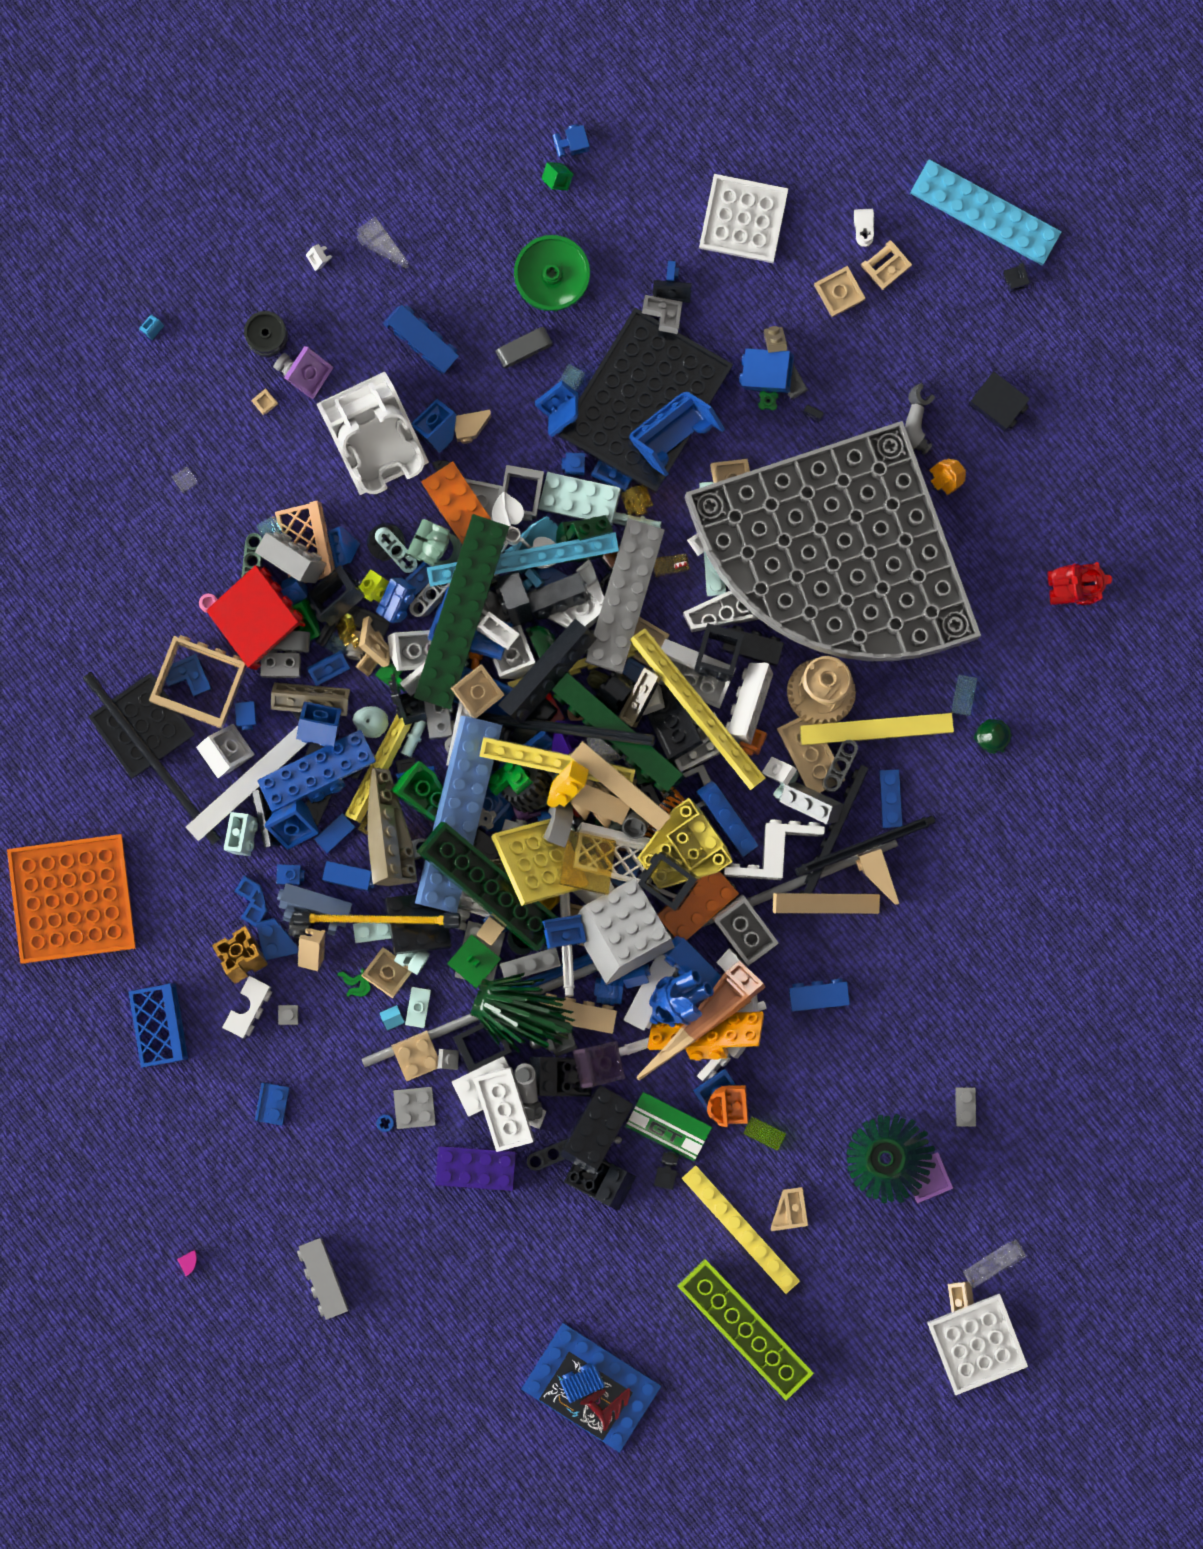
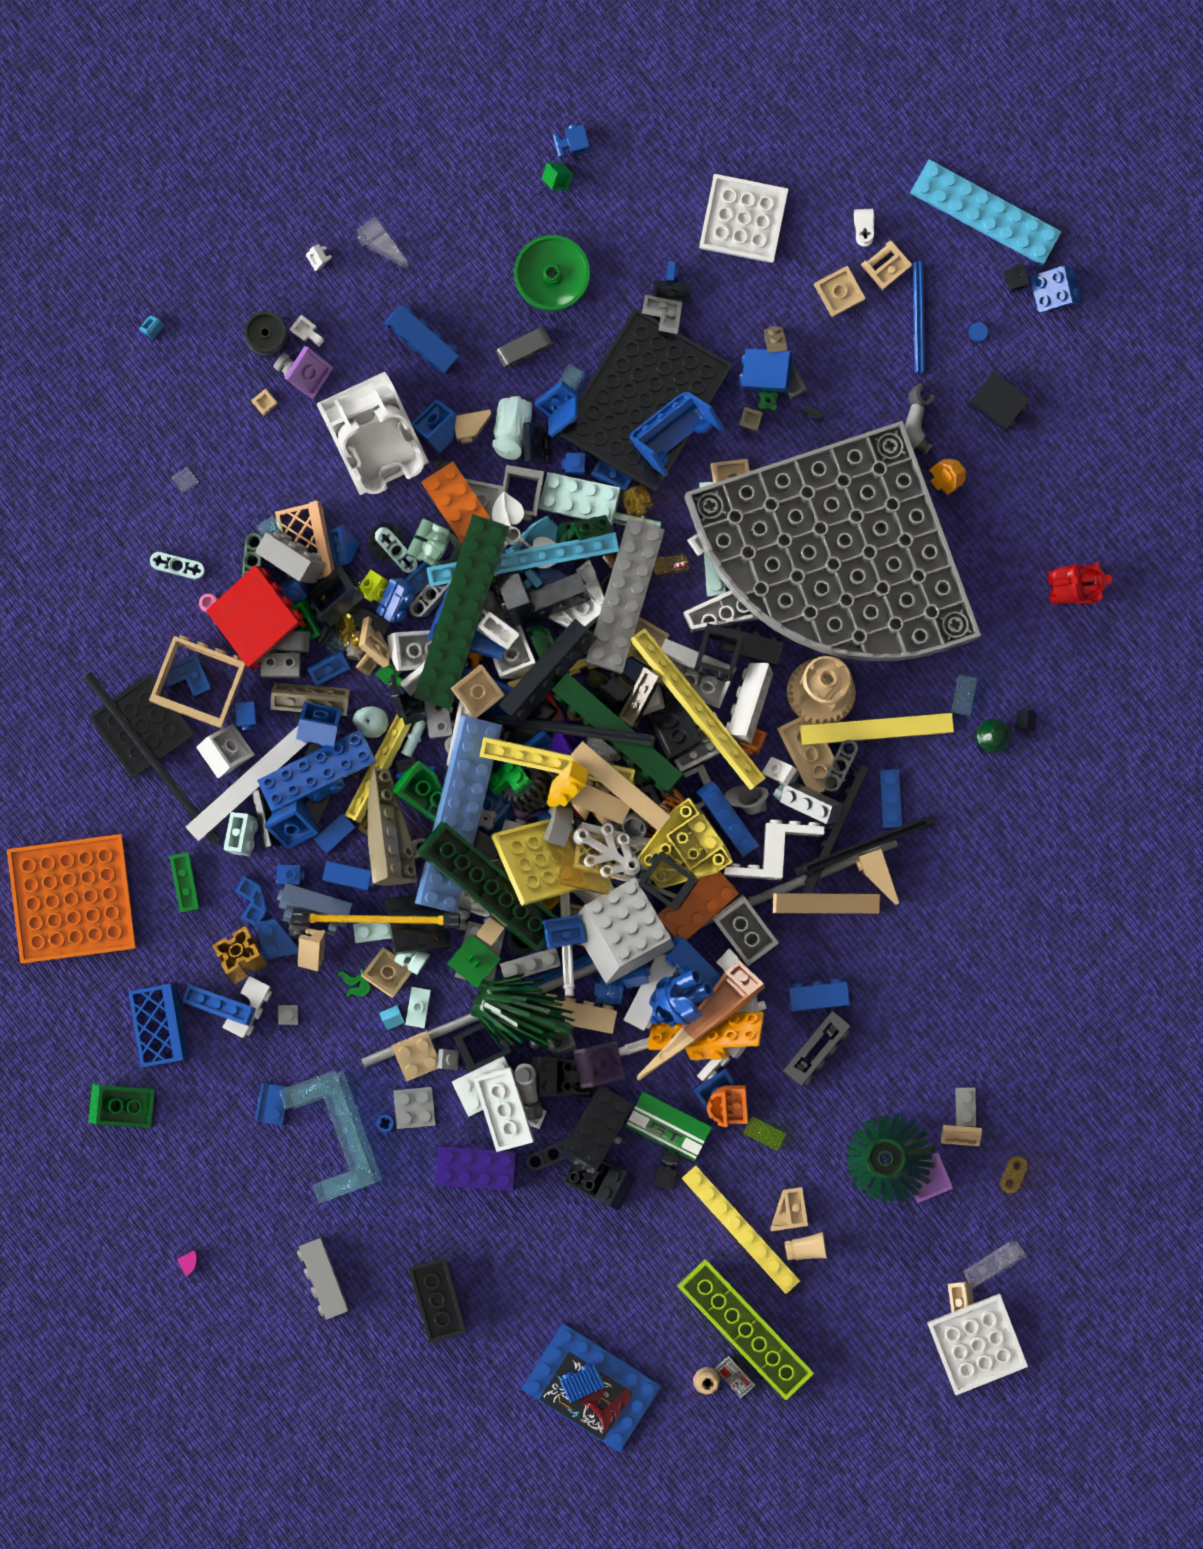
(121, 1105): none -> green slope
(164, 557): none -> light aqua beam
(184, 882): none -> green plate
(218, 1005): none -> blue tile
(305, 329): none -> white plate
(348, 1126): none -> clear light blue arch
(437, 1299): none -> black brick
(509, 426): none -> light aqua hair
(536, 443): none -> black plate
(609, 852): none -> white plant
(701, 1376): none -> tan plant
(734, 1376): none -> slope
(749, 800): none -> light grey piece
(750, 419): none -> dark tan plate
(806, 1247): none -> tan plant
(836, 1024): none -> dark grey brick
(919, 330): none -> blue axle
(961, 1135): none -> tan plate
(978, 332): none -> blue tile
(1012, 1174): none -> clear yellow plate
(1025, 720): none -> black slope
(1056, 288): none -> bracket

